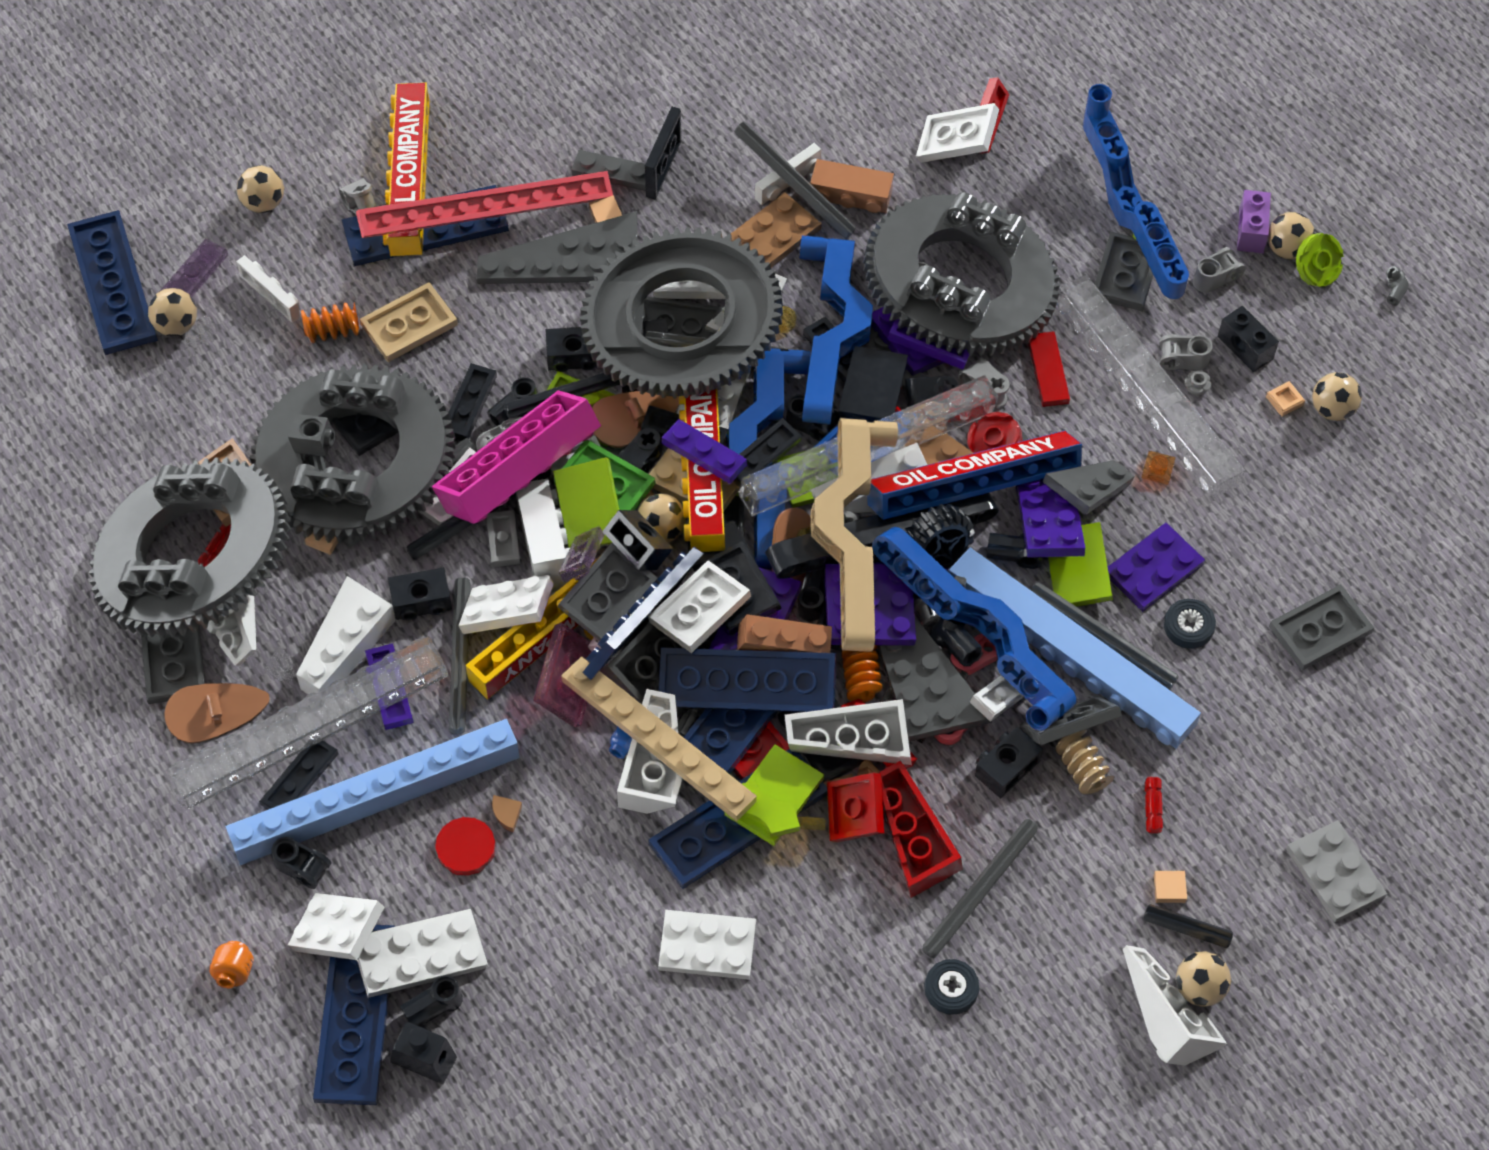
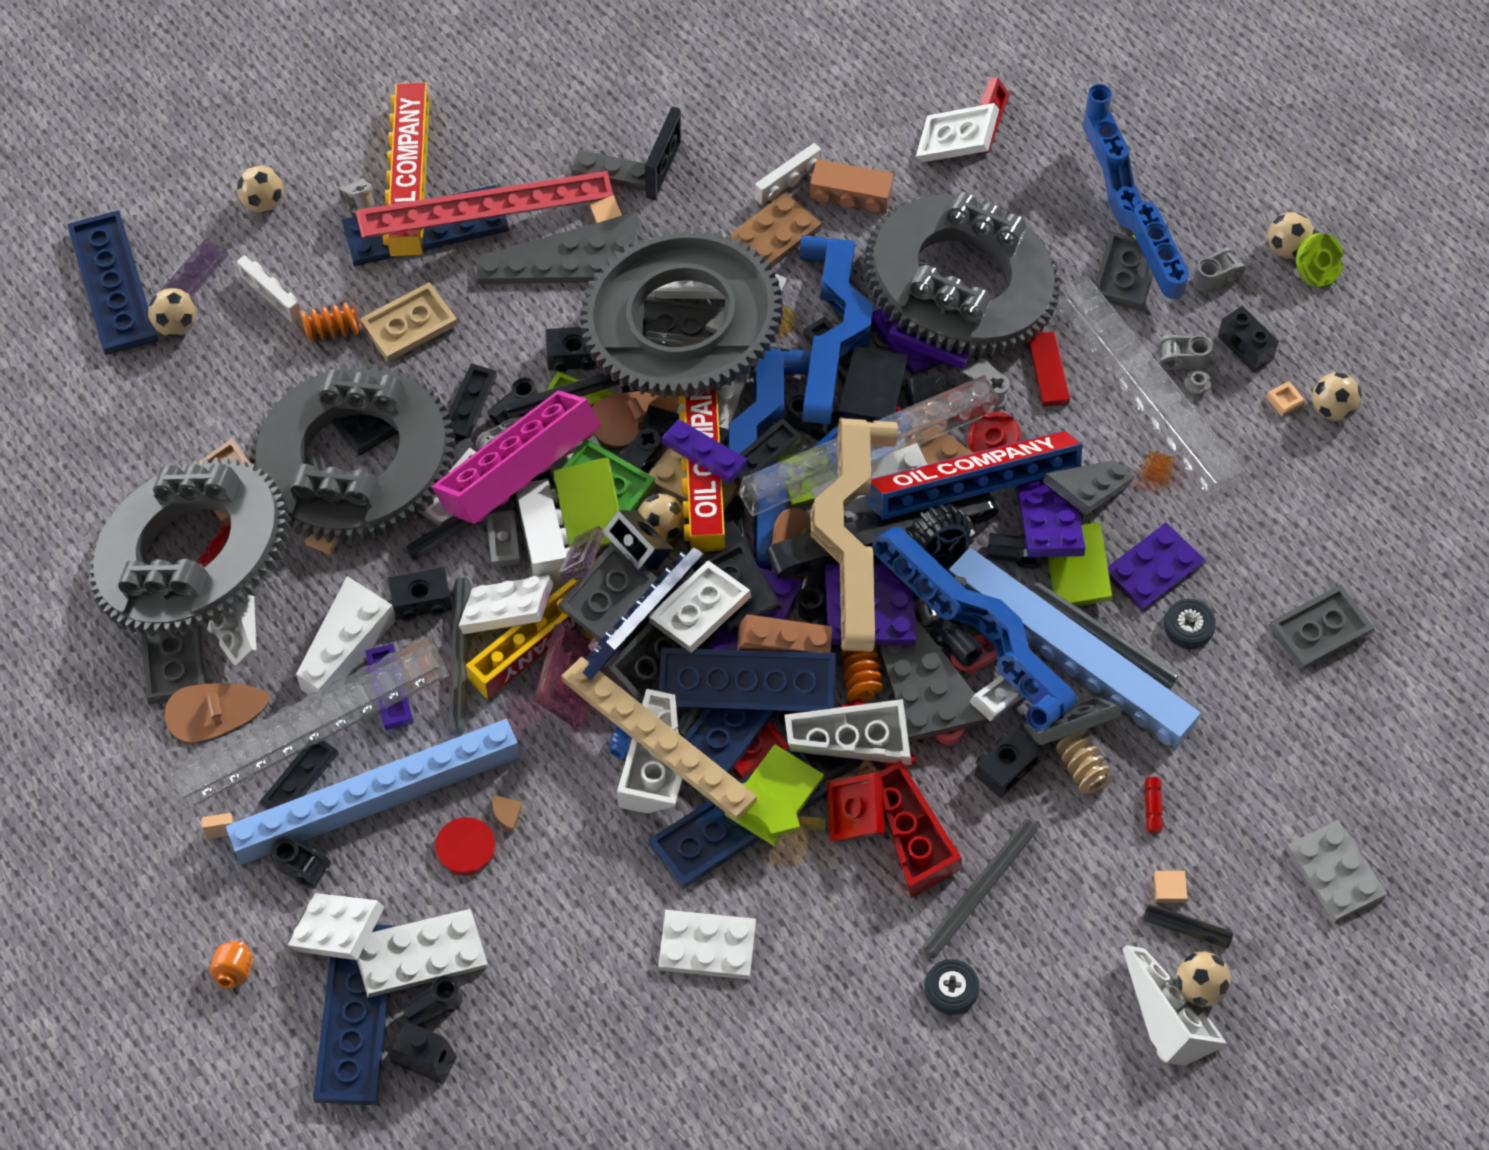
(216, 825): none -> light nougat tile
(311, 435): dark grey brick -> none
(794, 179): dark grey axle -> none
(1253, 221): medium lavender brick -> none
(1398, 285): dark grey arm -> none

